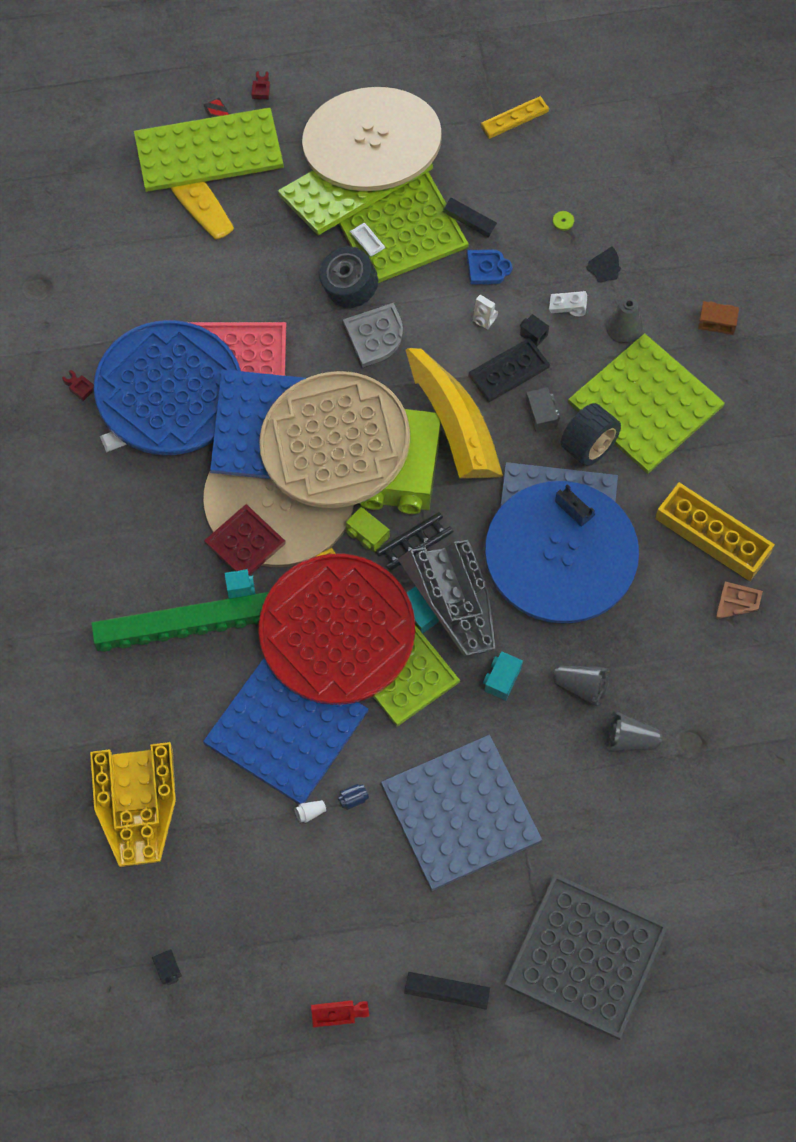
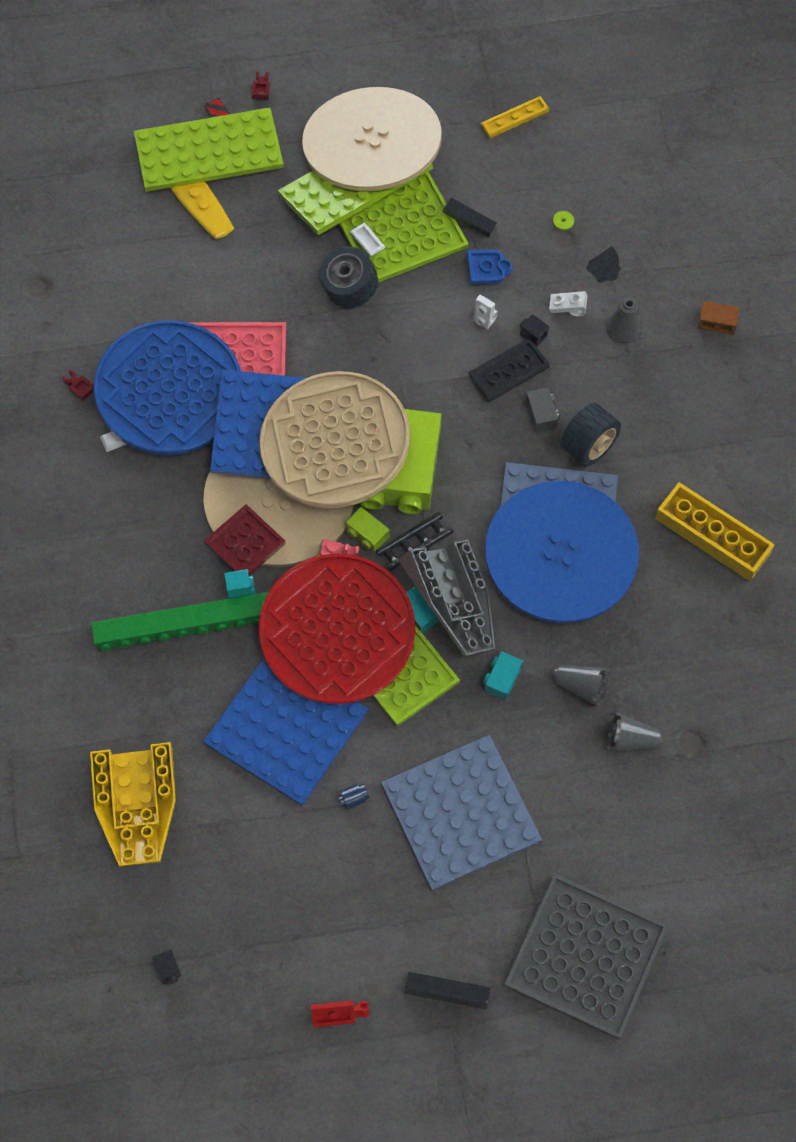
(310, 810): white cone -> none
(333, 547): none -> coral plate
(375, 333): light grey plate -> none
(459, 416): yellow slope -> none
(574, 506): black hinge -> none
(652, 399): lime plate -> none
(738, 600): nougat wing -> none

